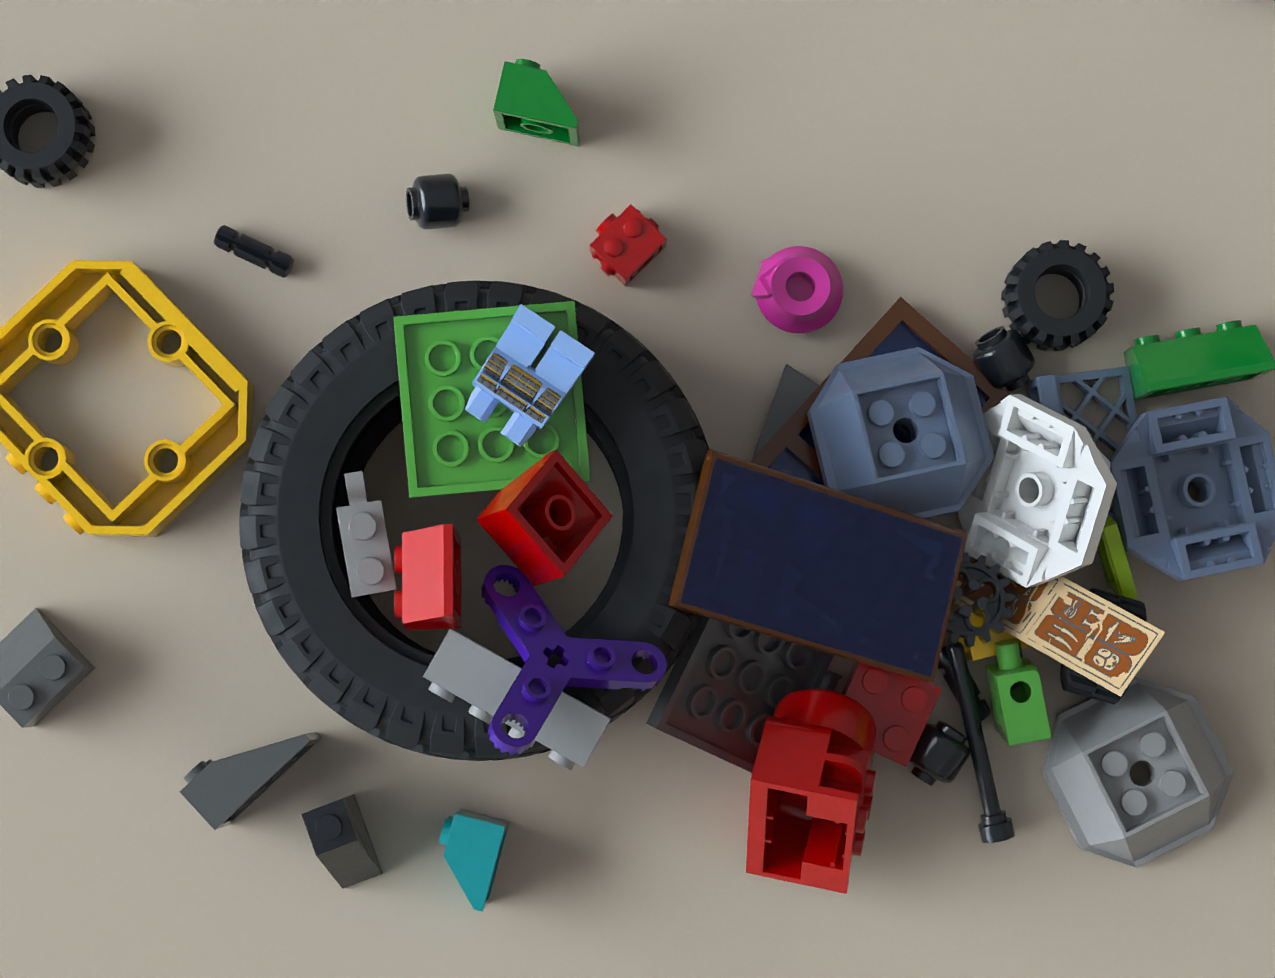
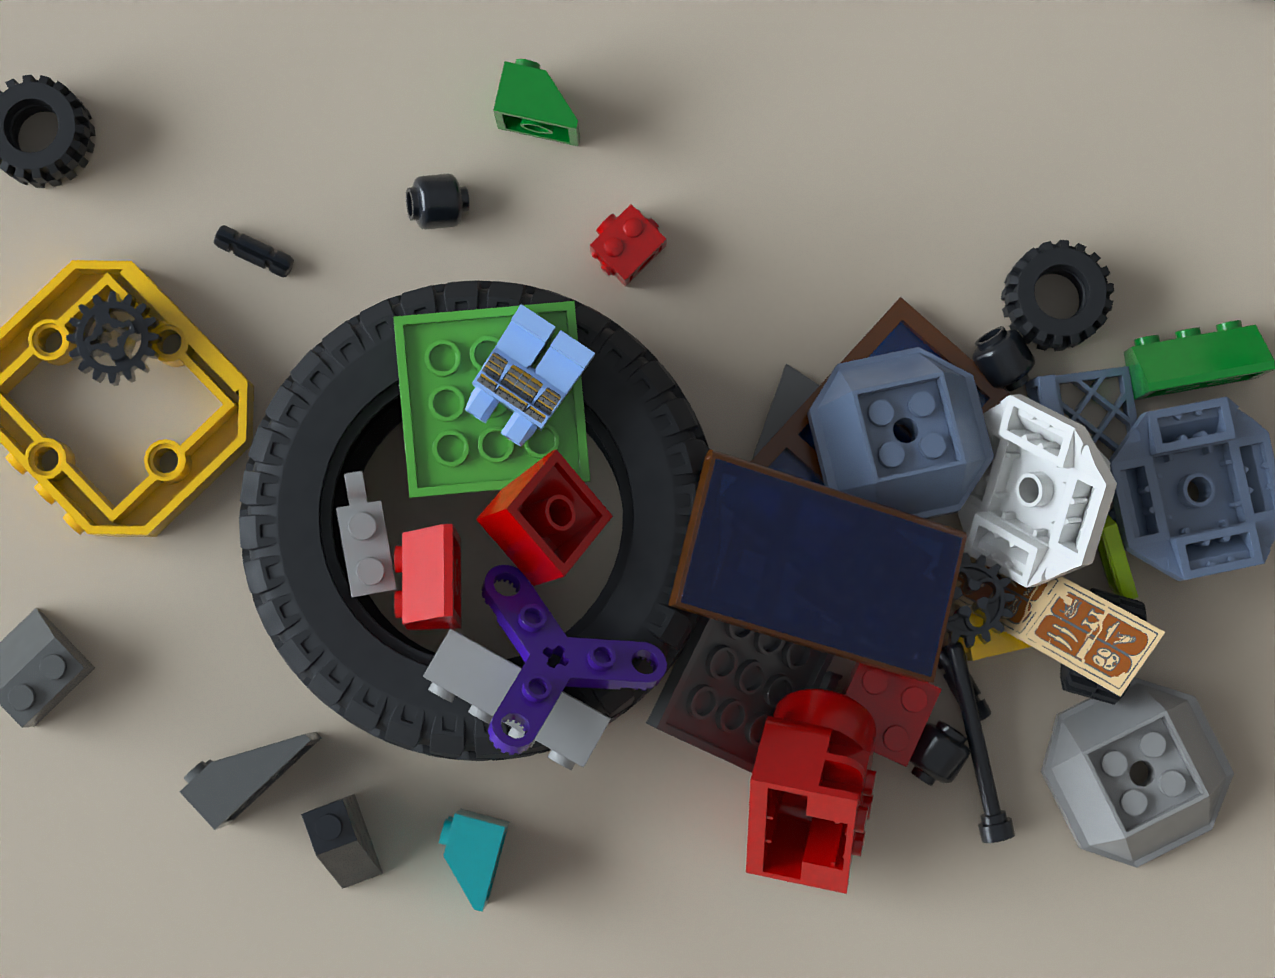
(106, 322): none -> black gear
(798, 289): dark pink piece -> none
(1021, 710): bright green torso -> none

